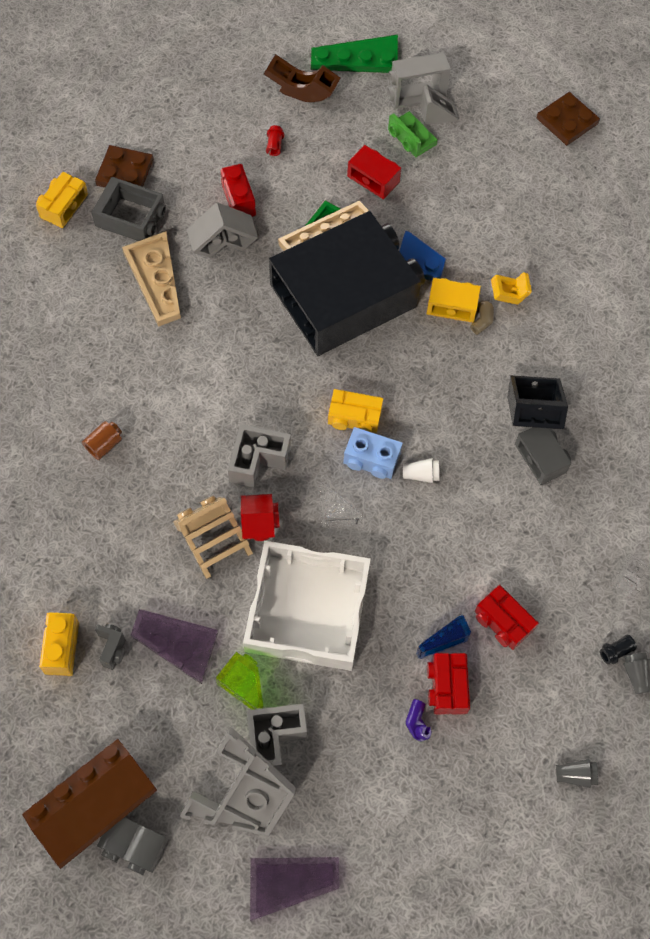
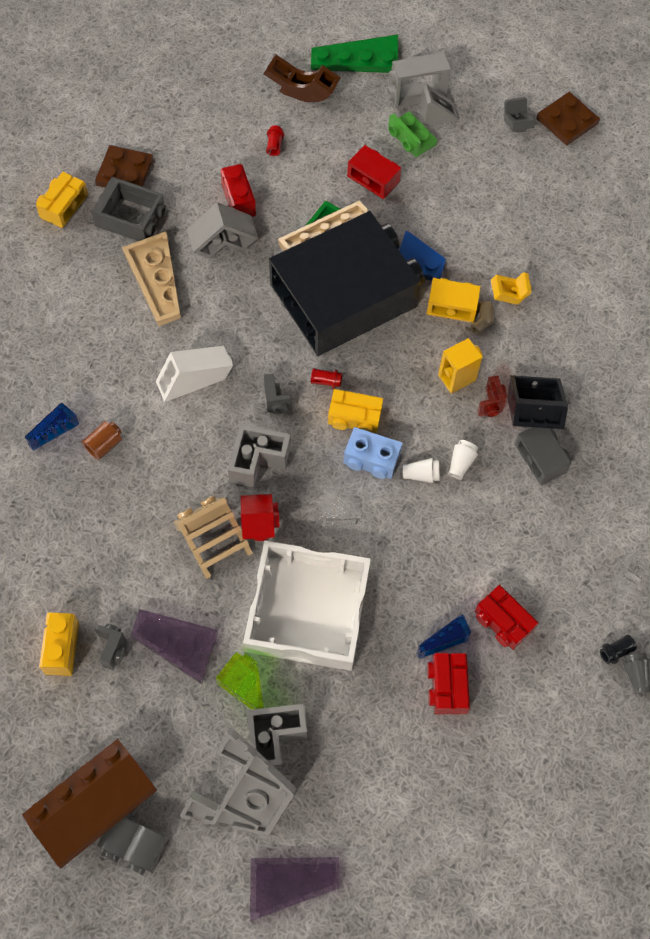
(53, 425): none -> clear blue slope
(192, 370): none -> white slope
(275, 401): none -> dark grey bracket
(326, 378): none -> red pin
(415, 723): dark purple arm -> none
(460, 365): none -> yellow brick
(462, 458): none -> white cone
(496, 398): none -> clear red bracket
(516, 115): none -> dark grey bracket
(578, 773): dark grey cone -> none

